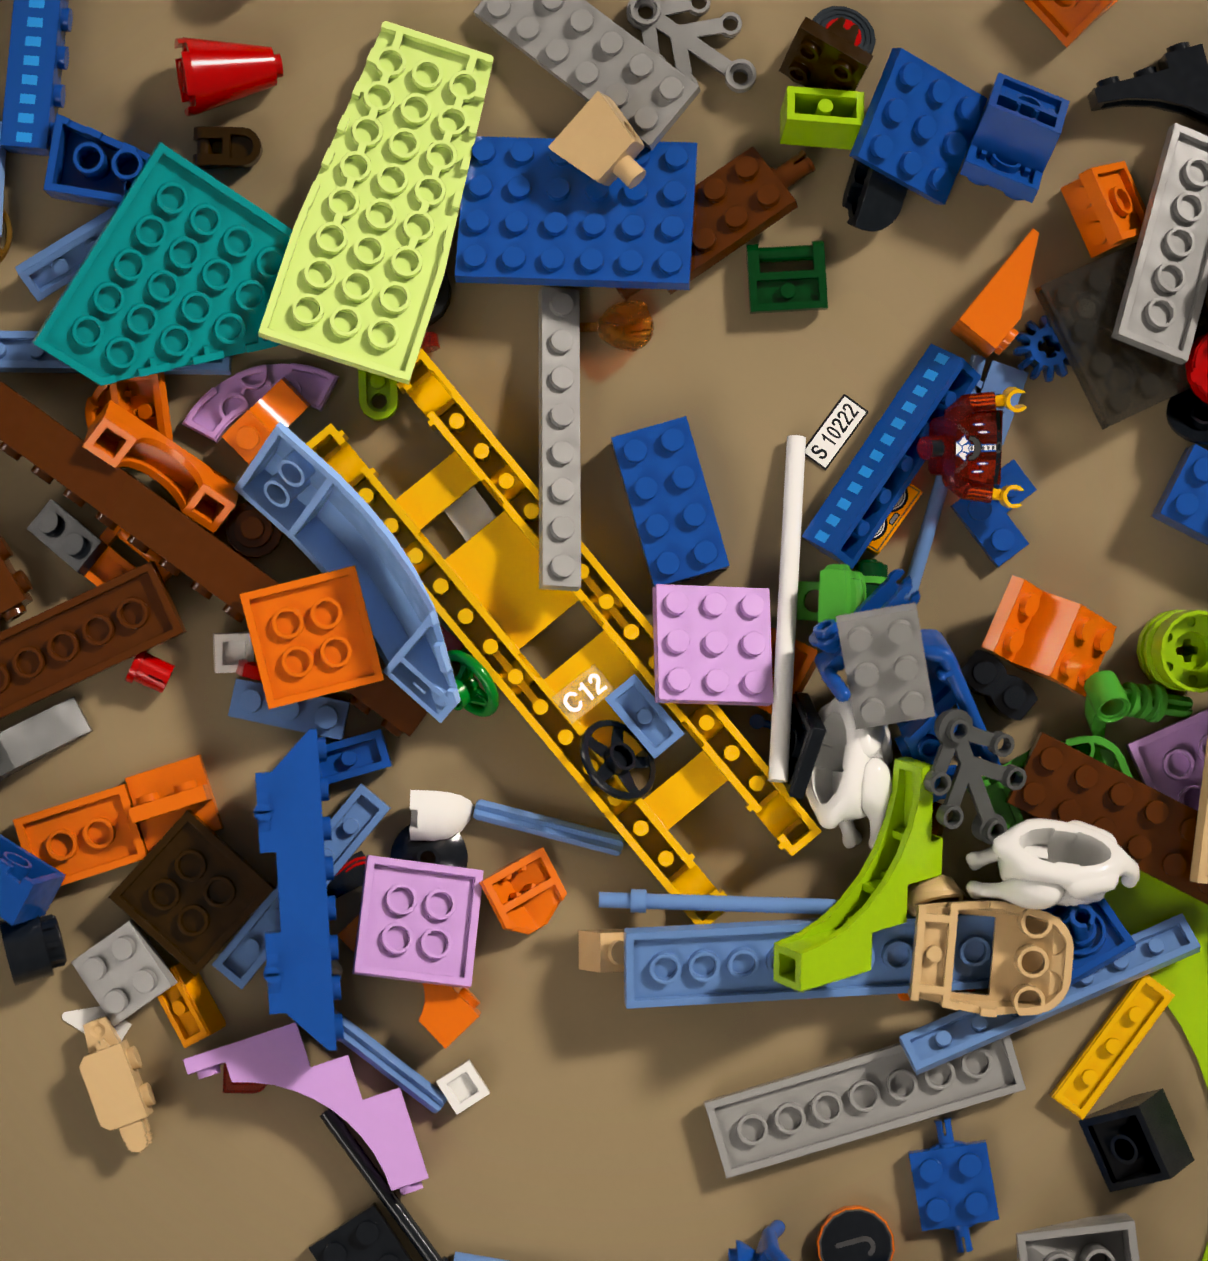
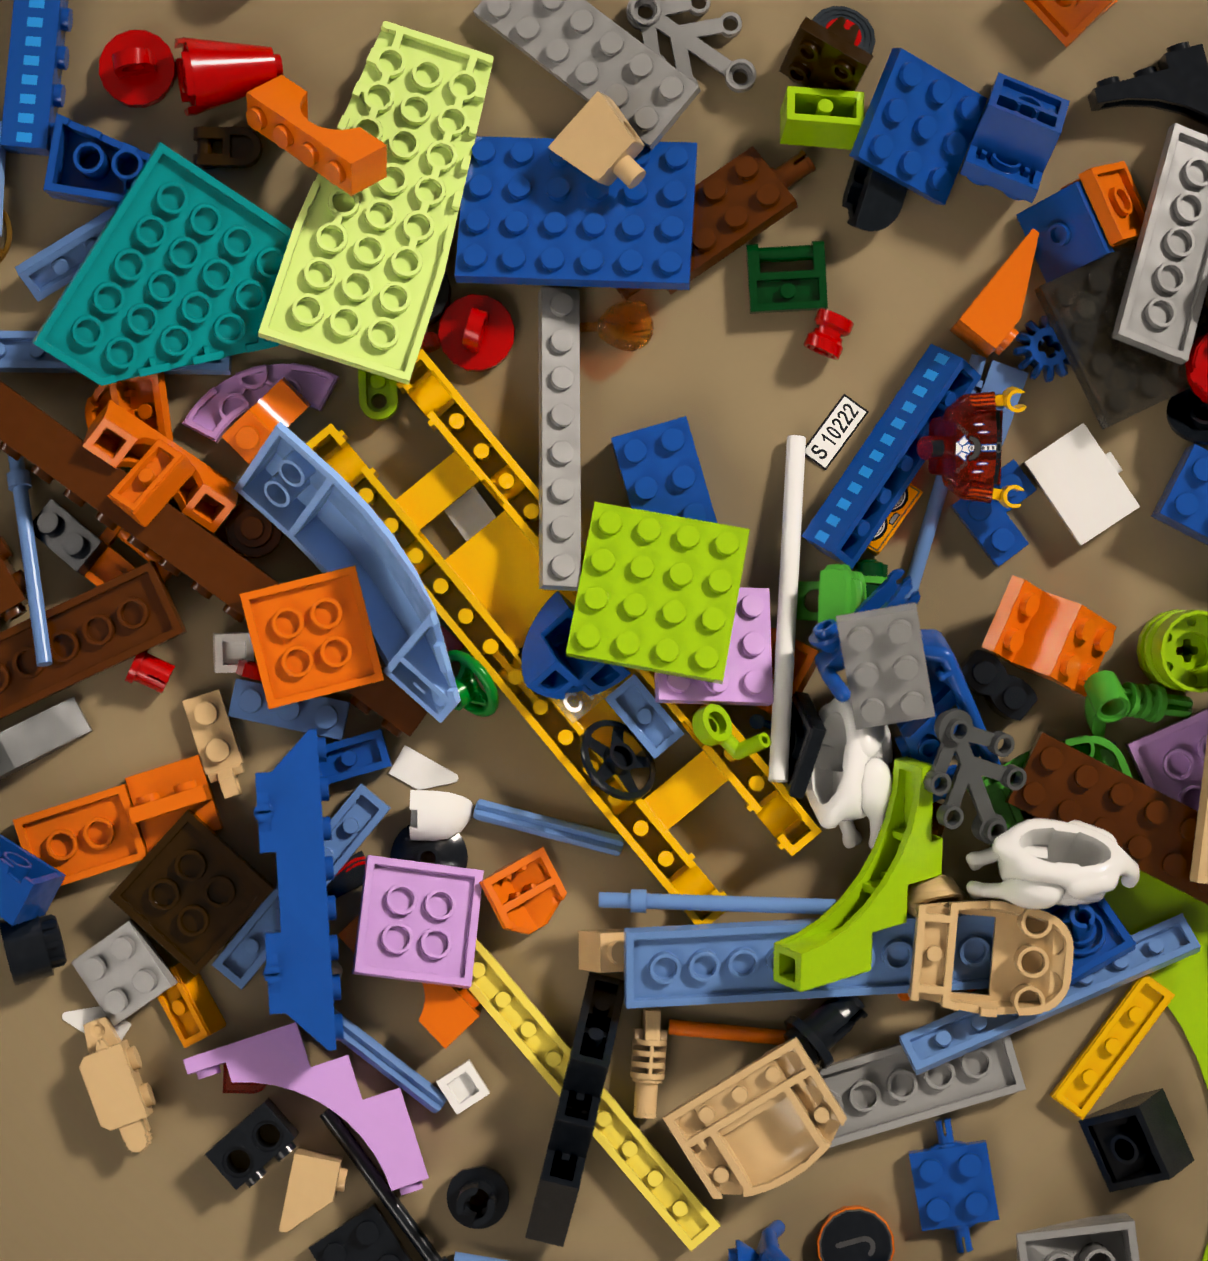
(19, 483): none -> medium blue bar
(137, 68): none -> red tile
(152, 482): none -> orange slope
(216, 740): none -> tan hinge
(248, 1139): none -> black brick
(311, 1185): none -> tan slope
(344, 157): none -> orange arch
(420, 771): none -> white sticker
(466, 1184): none -> black piece
(476, 332): none -> red tile
(545, 660): none -> blue brick
(576, 1110): none -> black arch
(613, 1126): none -> light yellow plate
(648, 1062): none -> tan hinge
(658, 592): none -> lime plate
(714, 727): none -> lime plate
(726, 1032): none -> orange bar
(758, 1123): none -> tan slope
(825, 1027): none -> black piece
(827, 338): none -> red wheel
(1067, 232): none -> blue plate
(1082, 484): none -> white container

